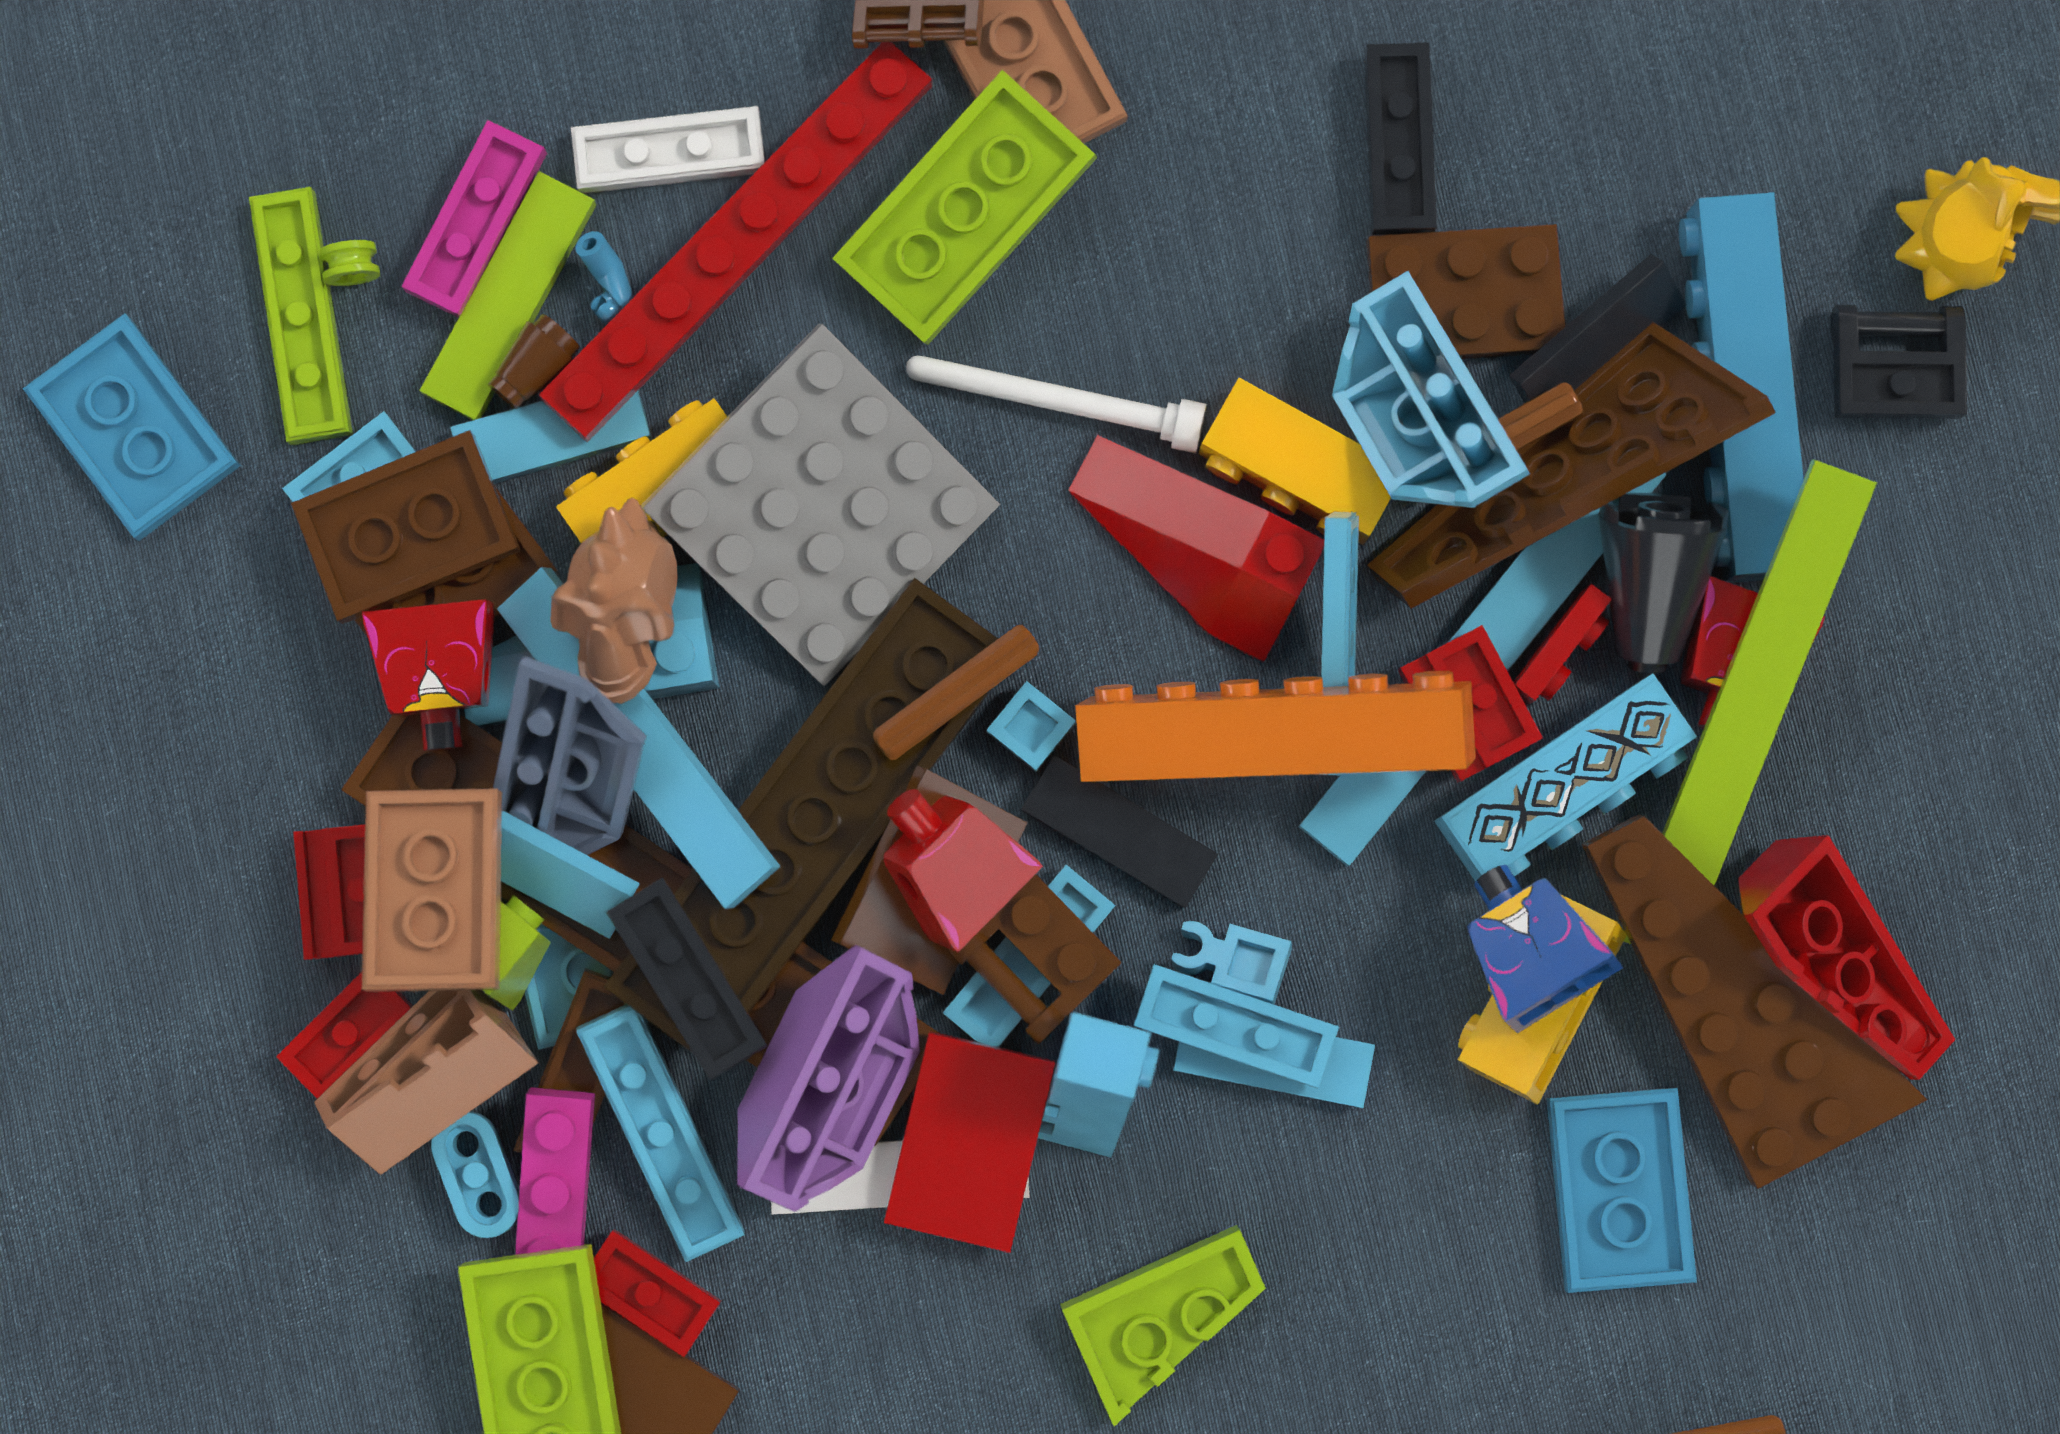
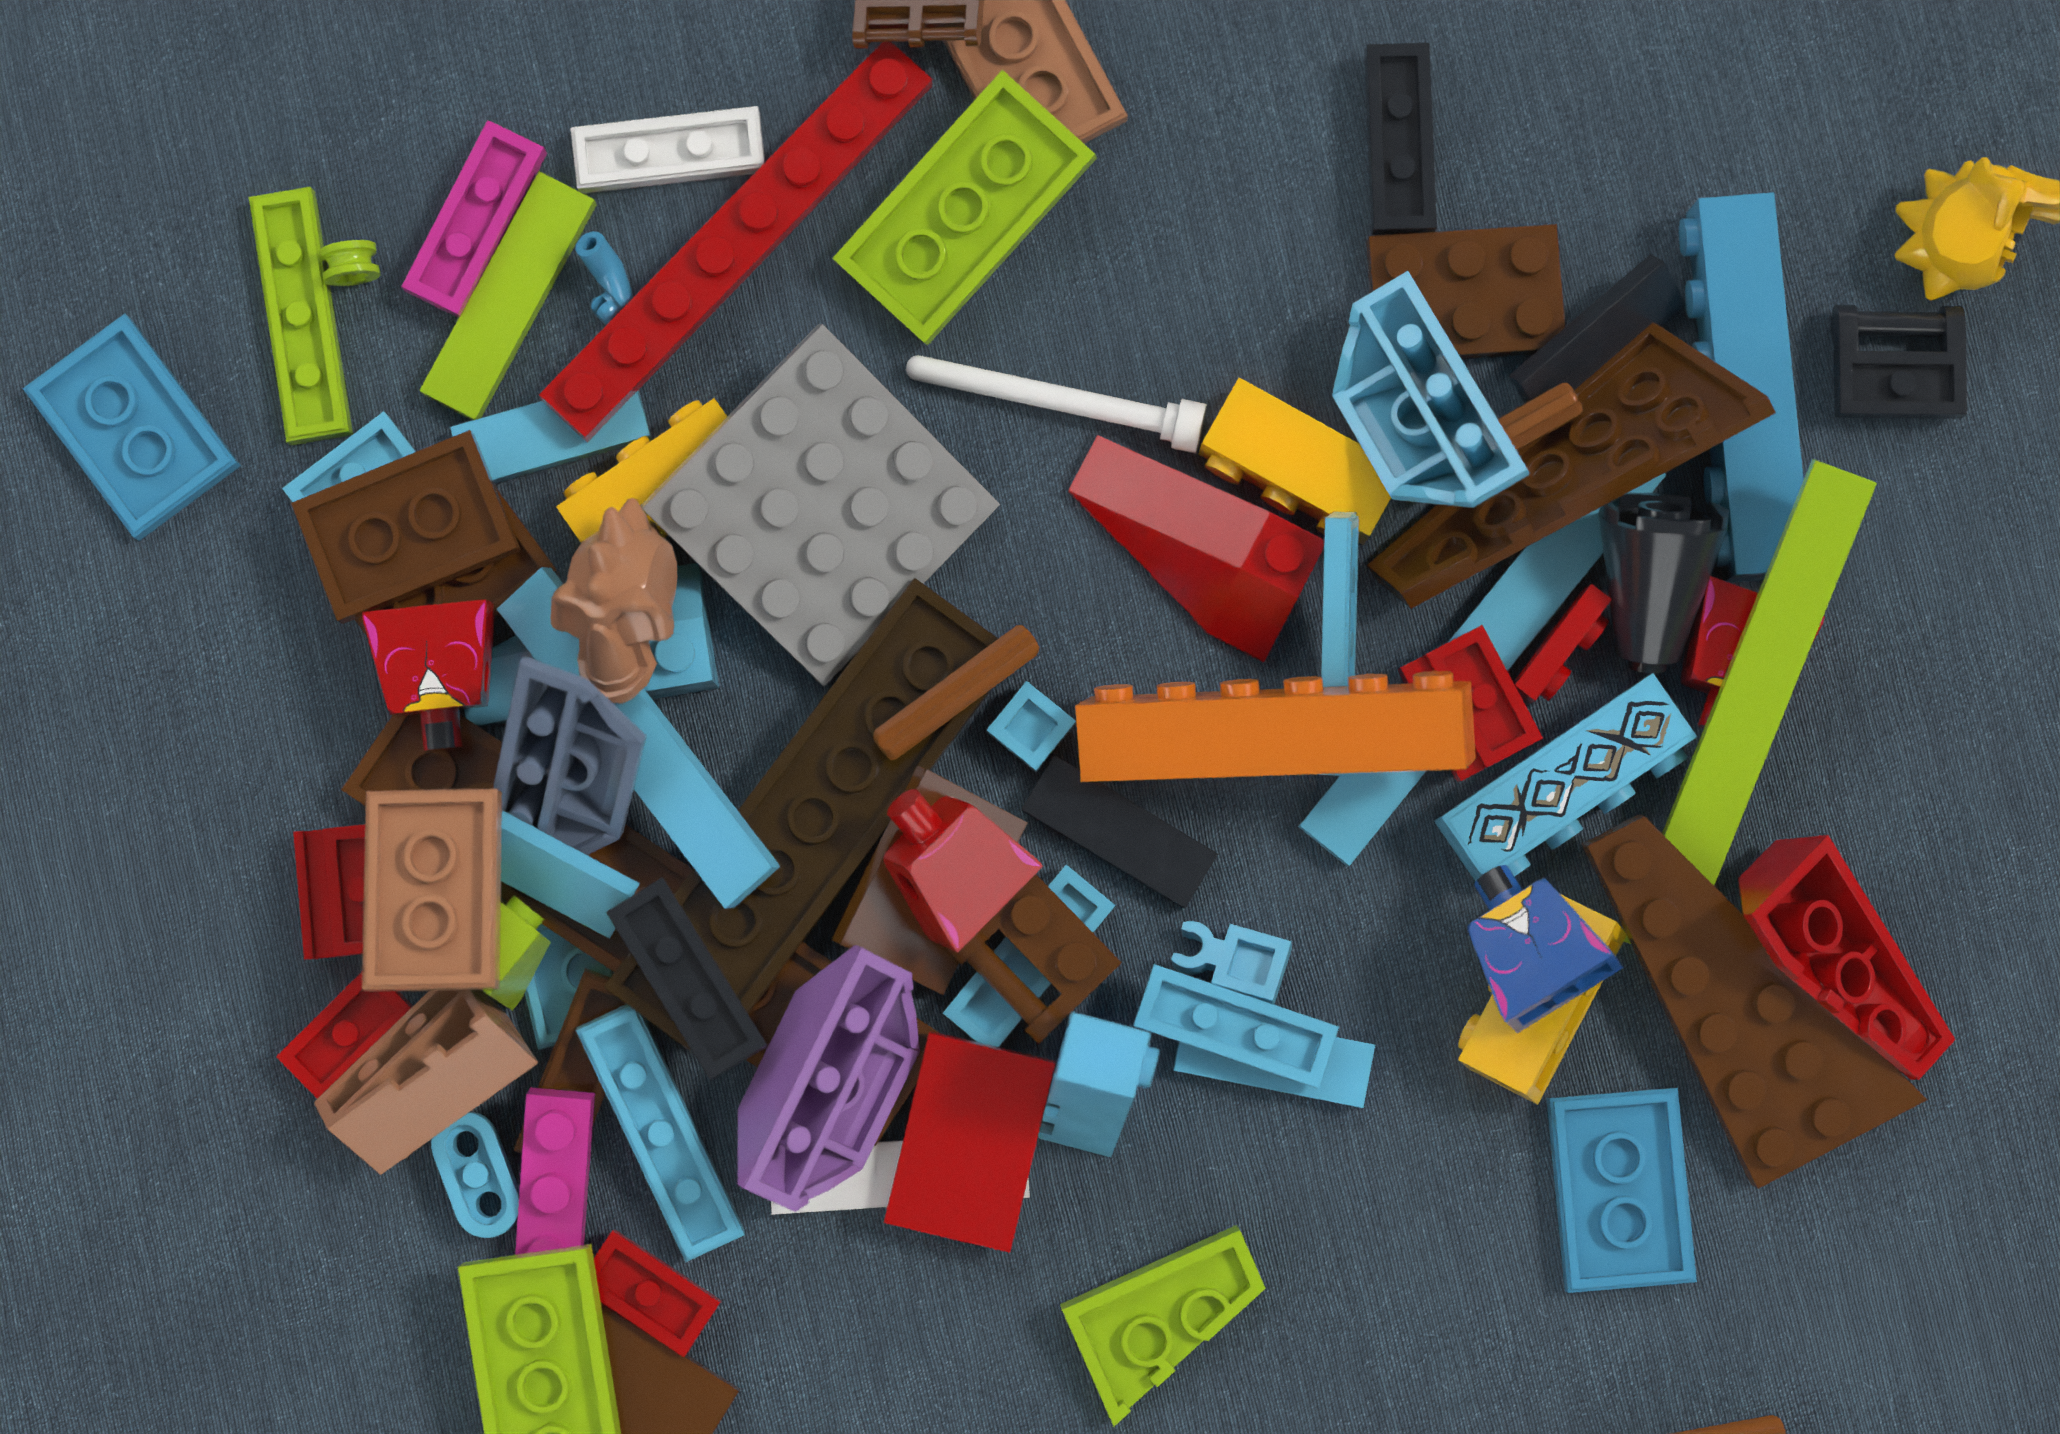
(533, 361): reddish brown cone -> none

